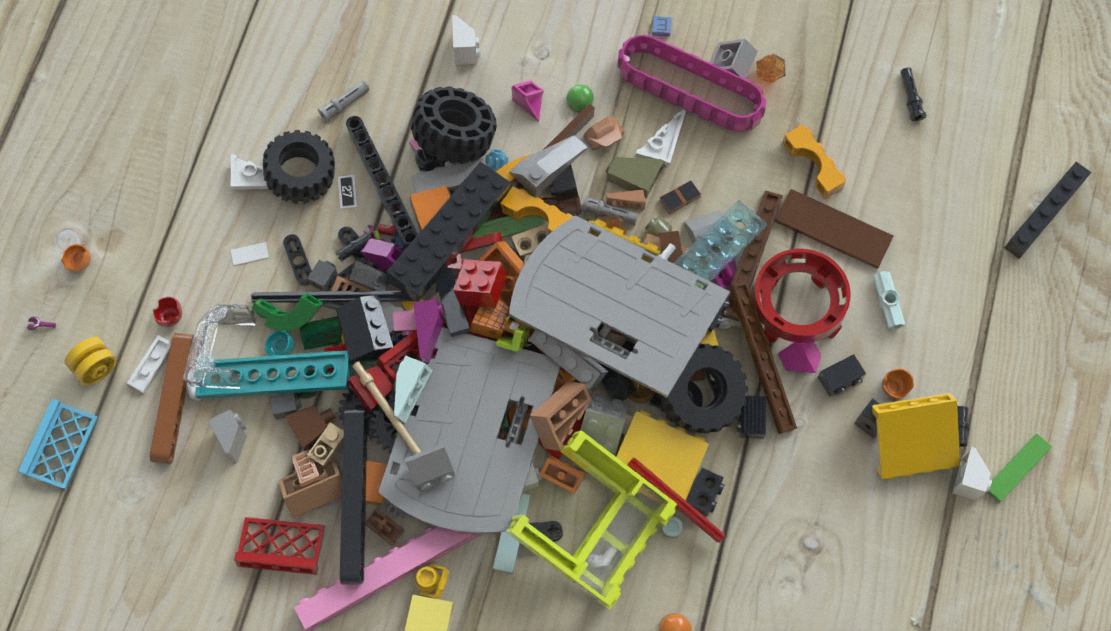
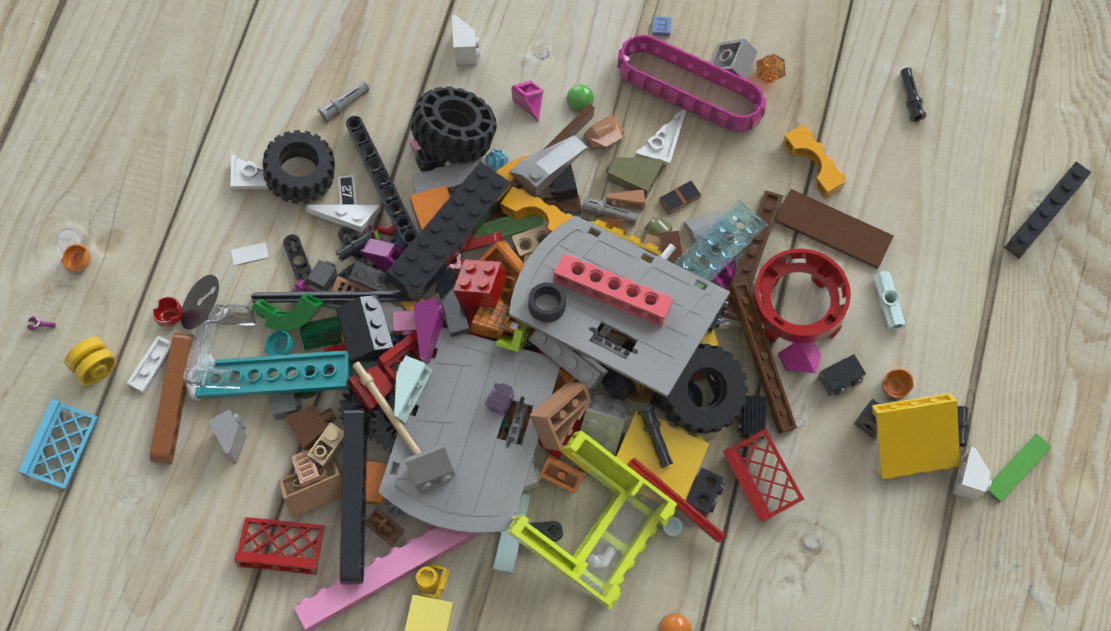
(199, 302): none -> black piece
(301, 286): none -> magenta hand
(350, 216): none -> white wing
(500, 398): none -> clear purple brick
(547, 315): none -> black tyre
(618, 298): none -> coral brick
(652, 426): none -> black pin
(748, 484): none -> red fence

